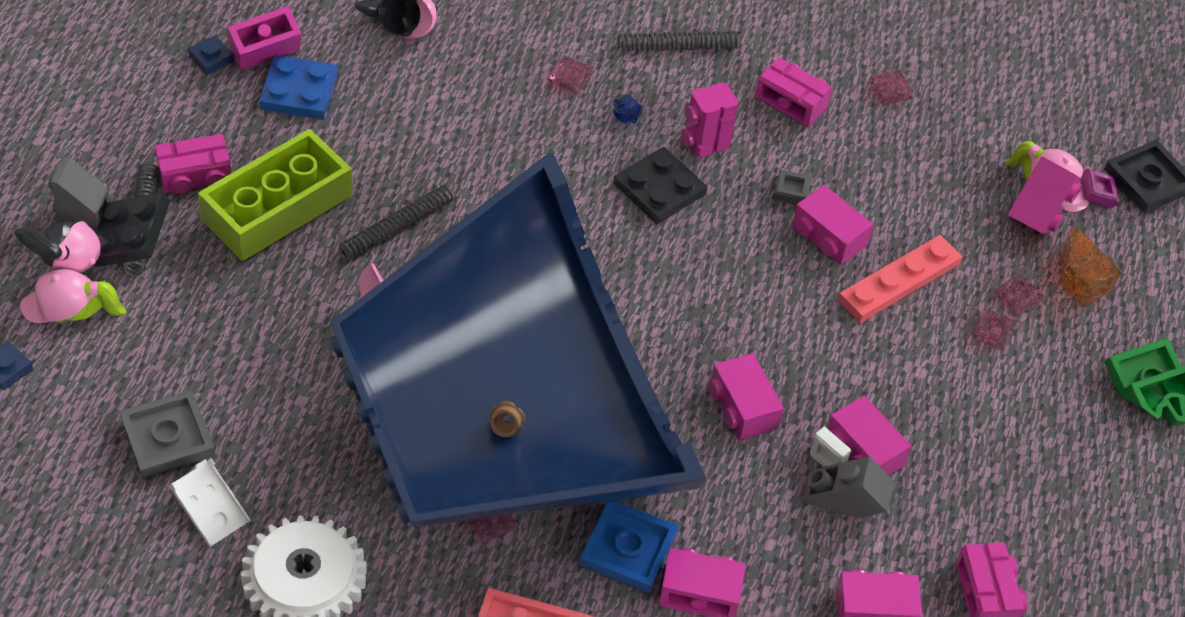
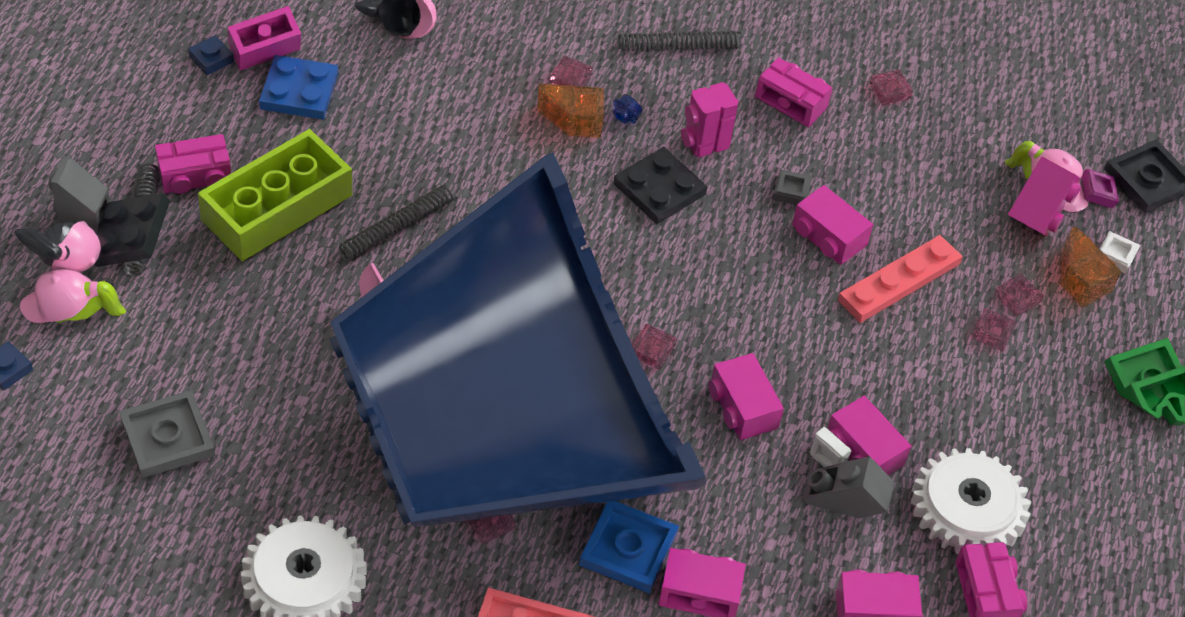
(209, 502): white piece -> none
(500, 425): medium nougat plate -> none
(573, 108): none -> clear orange slope
(654, 346): none -> clear pink tile
(970, 500): none -> white gear
(1119, 250): none -> white tile

